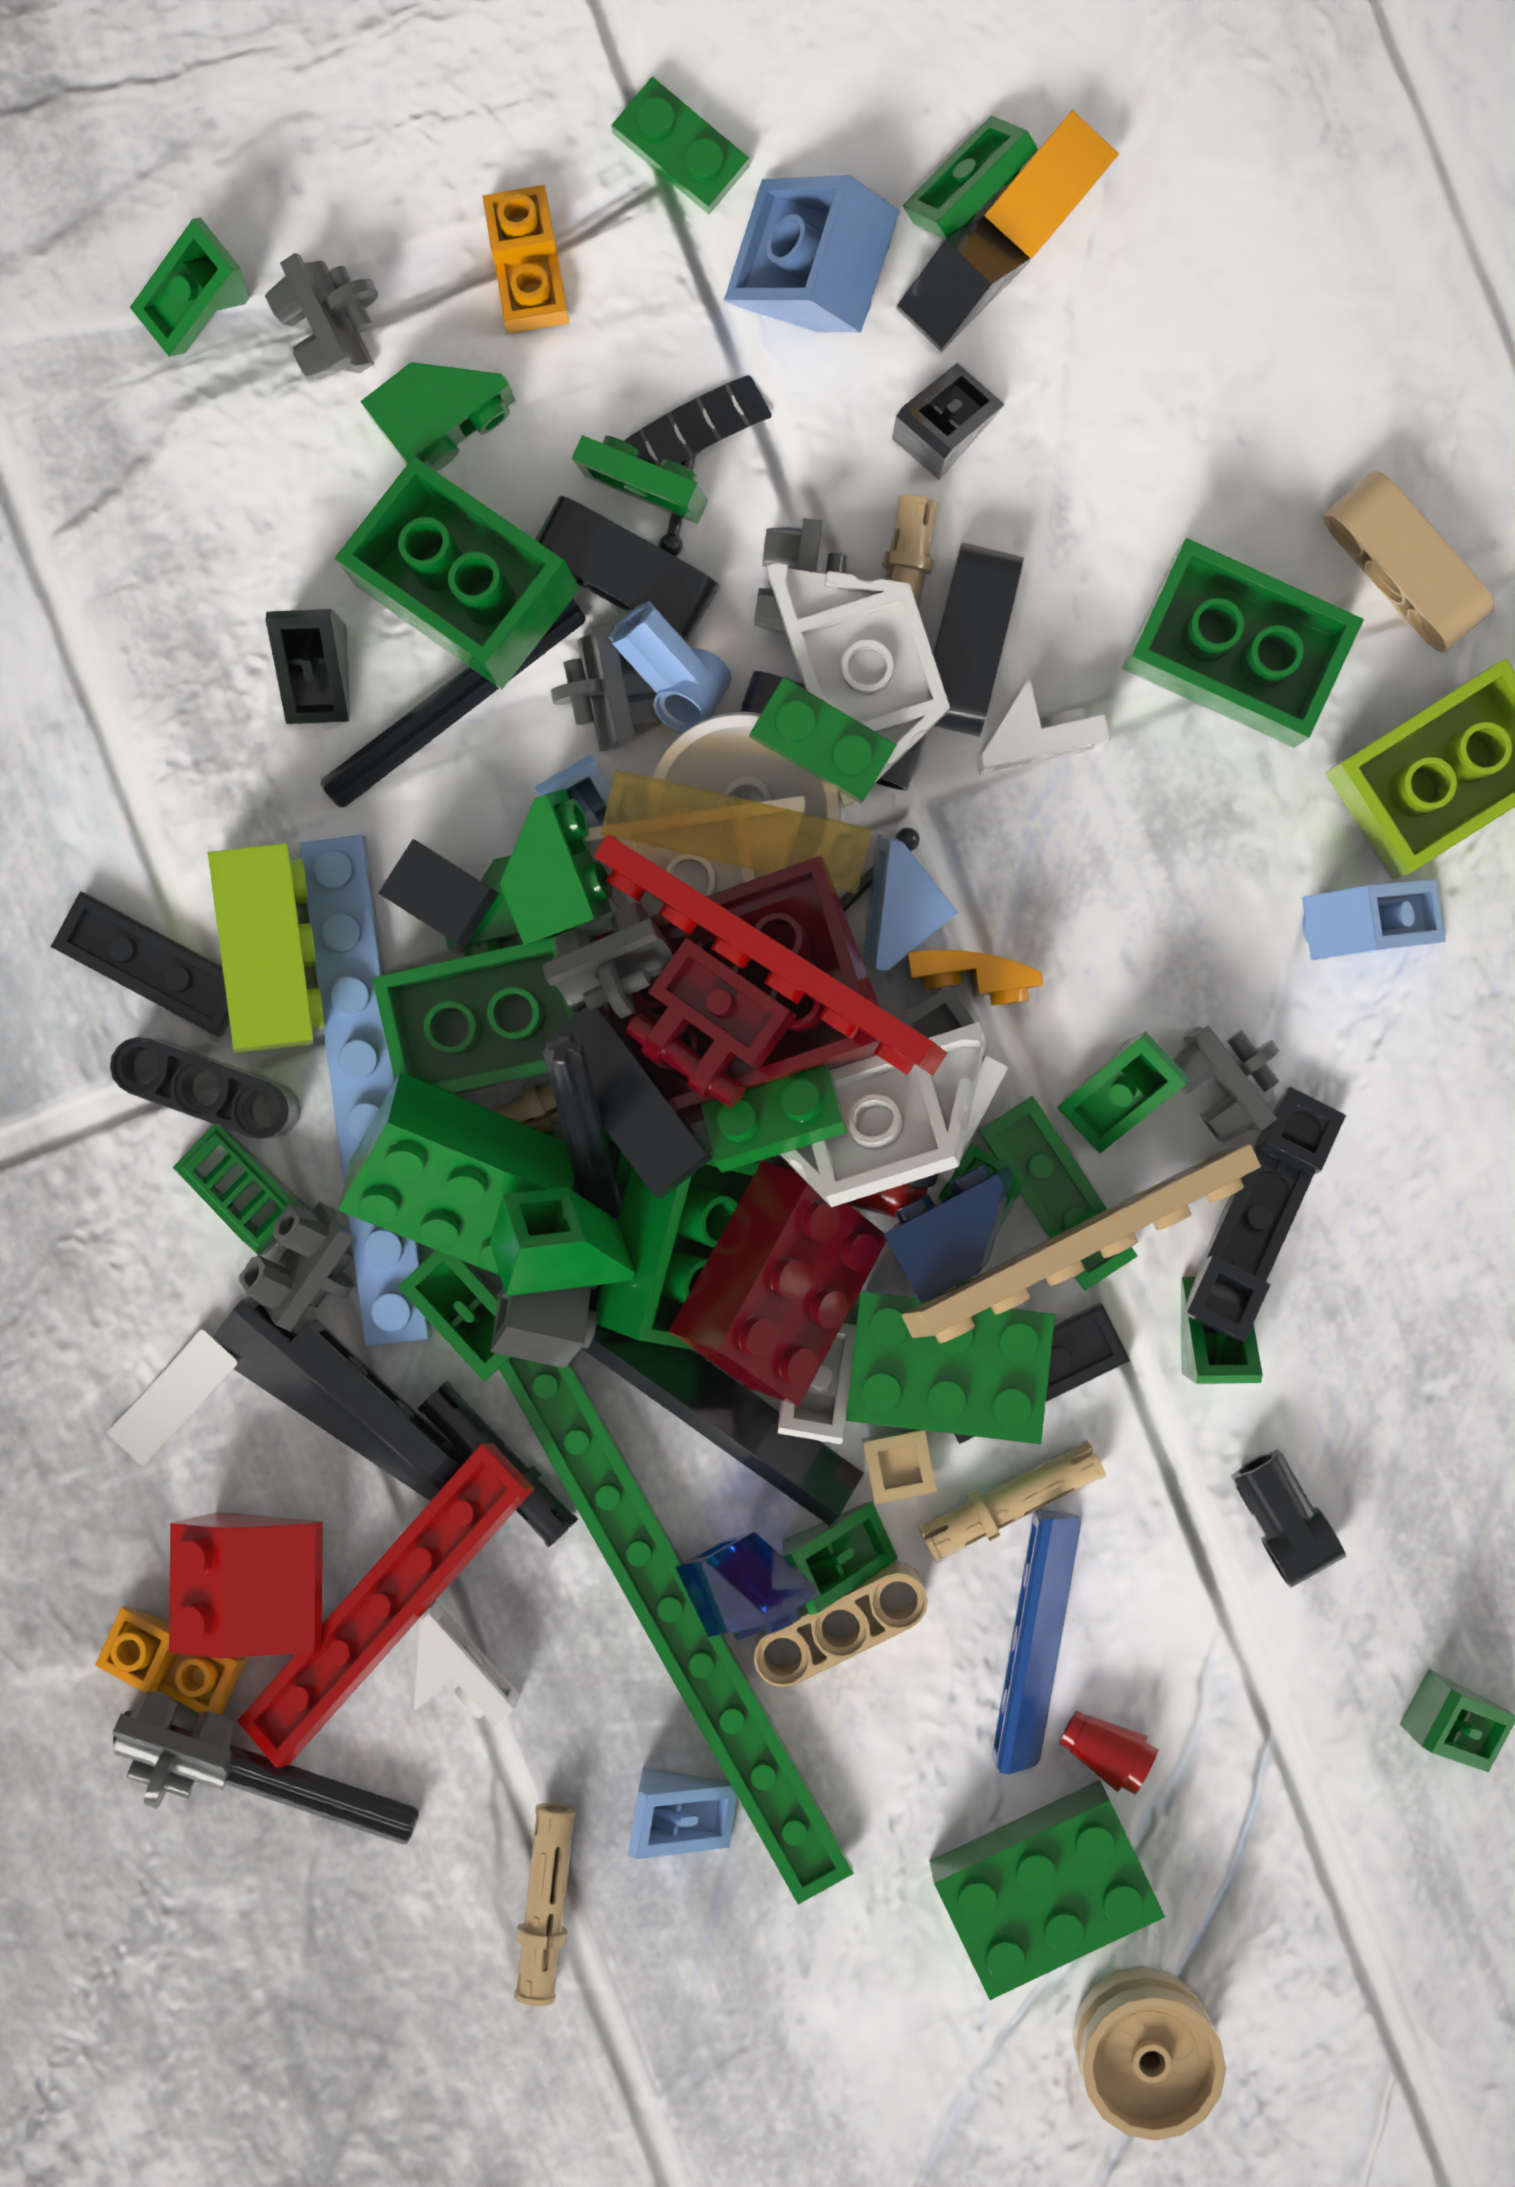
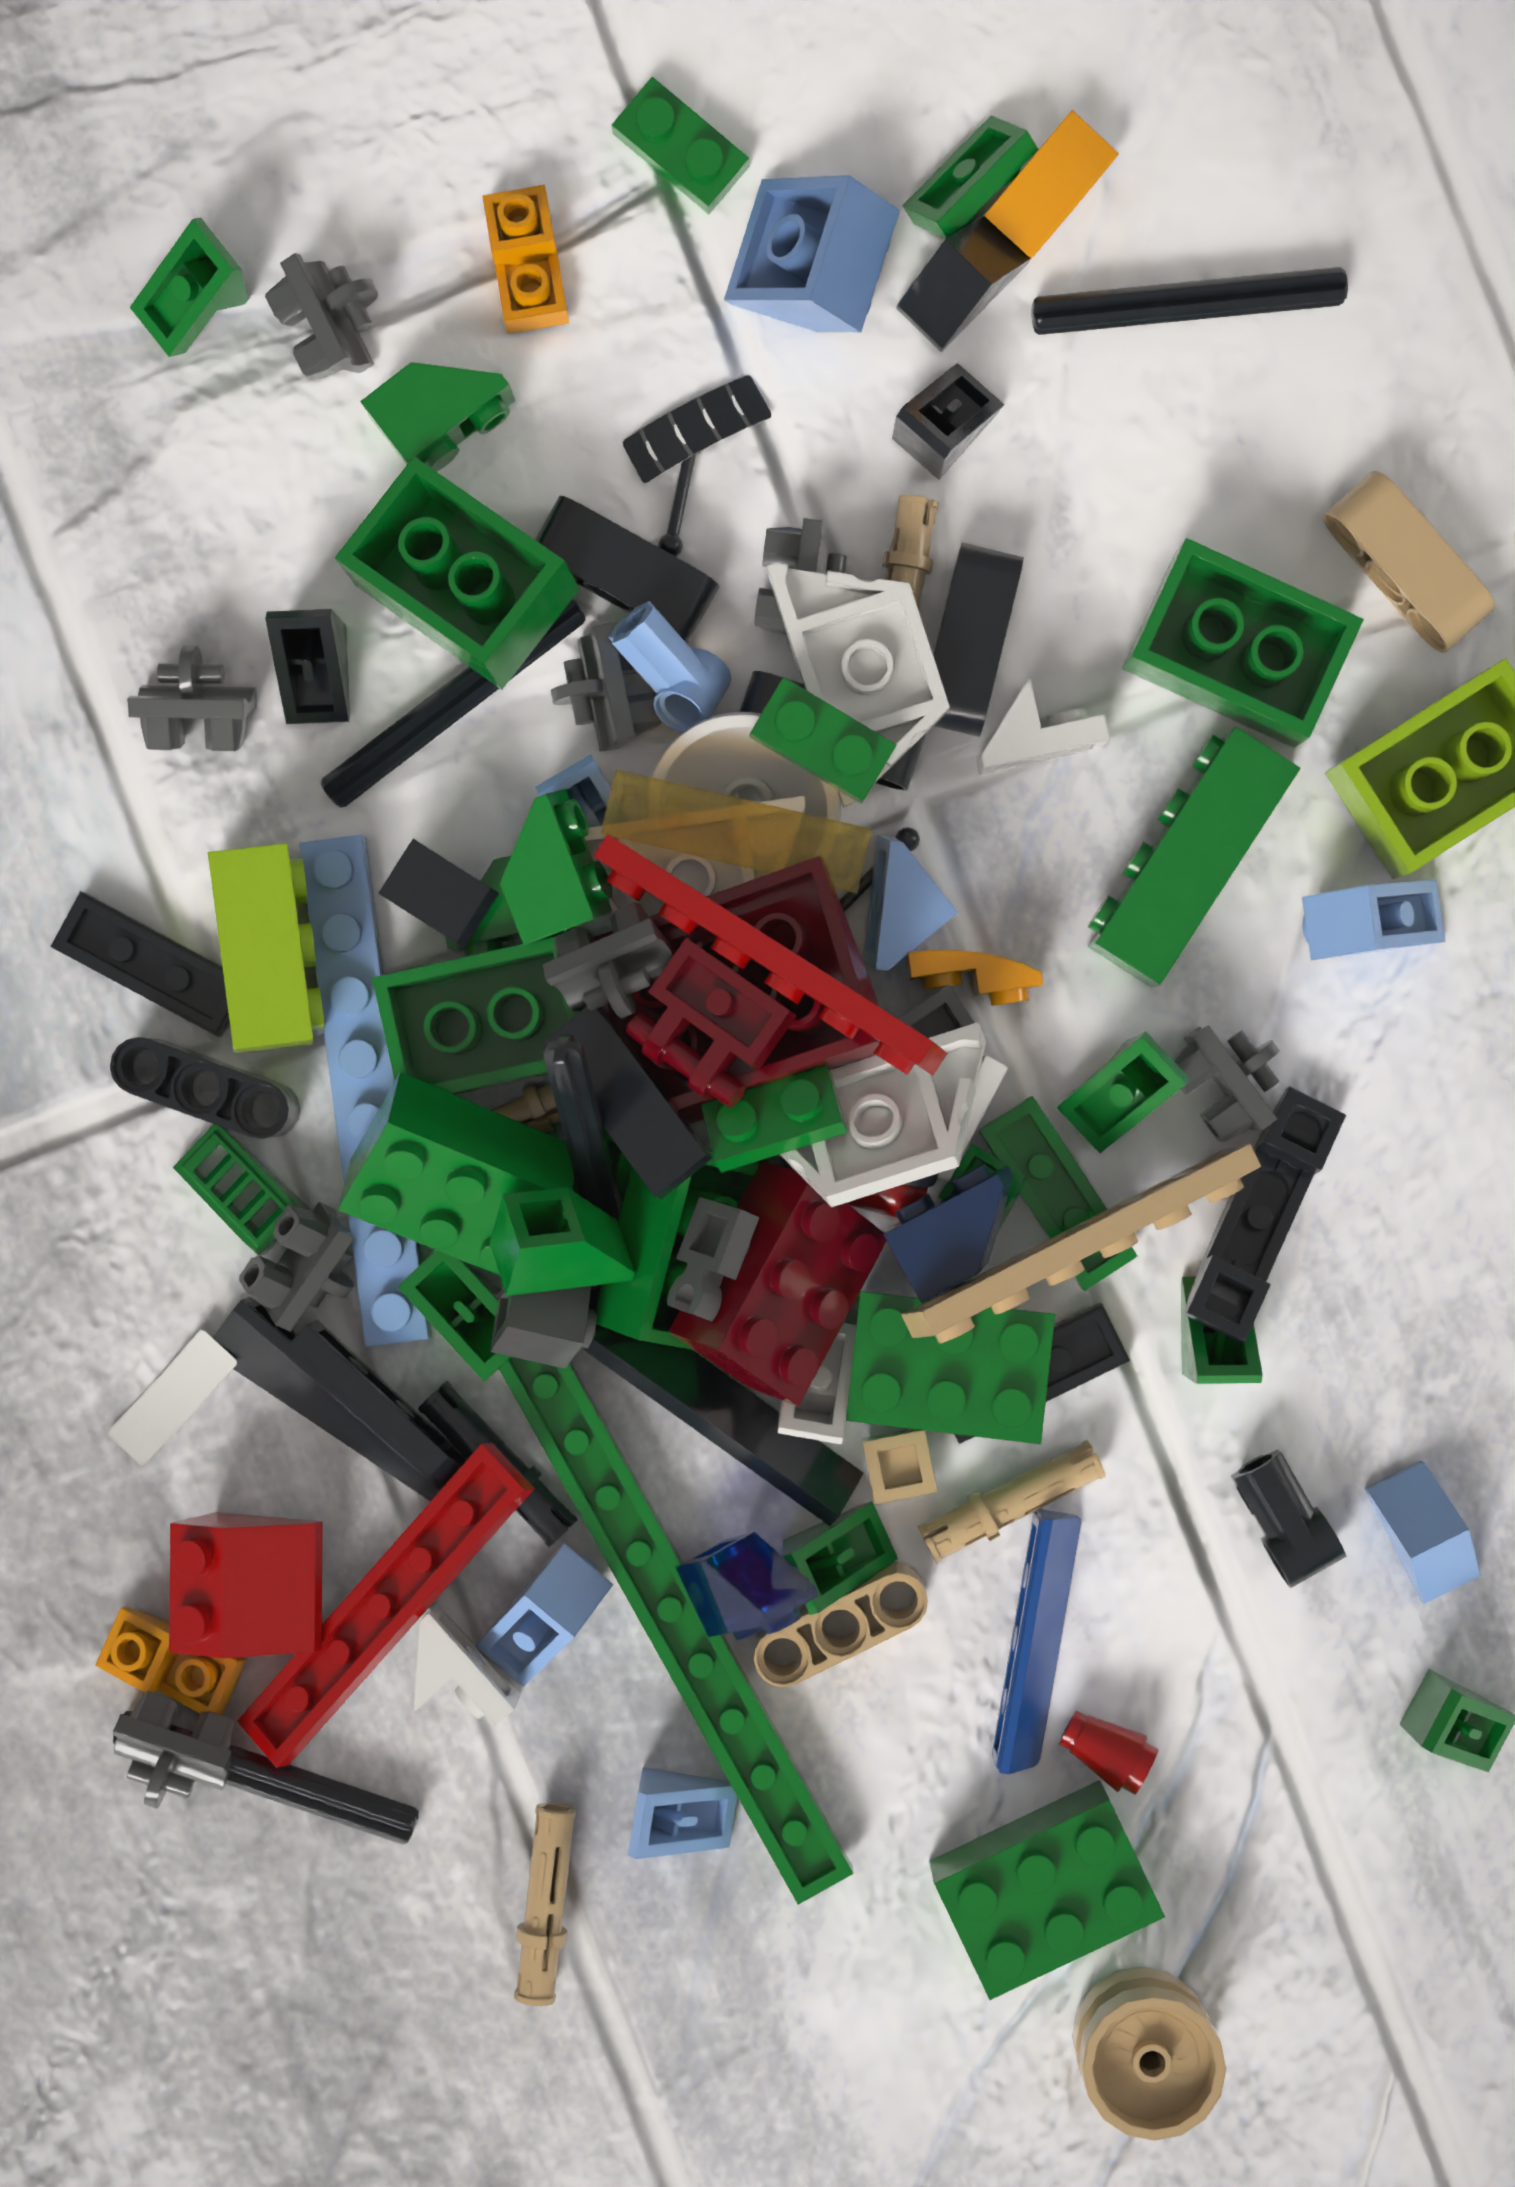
(164, 707): none -> dark grey hips
(545, 1615): none -> light blue slope
(663, 486): green plate -> none
(712, 1249): none -> dark grey plate
(1189, 300): none -> black axle
(1192, 857): none -> green brick
(1425, 1531): none -> light blue slope

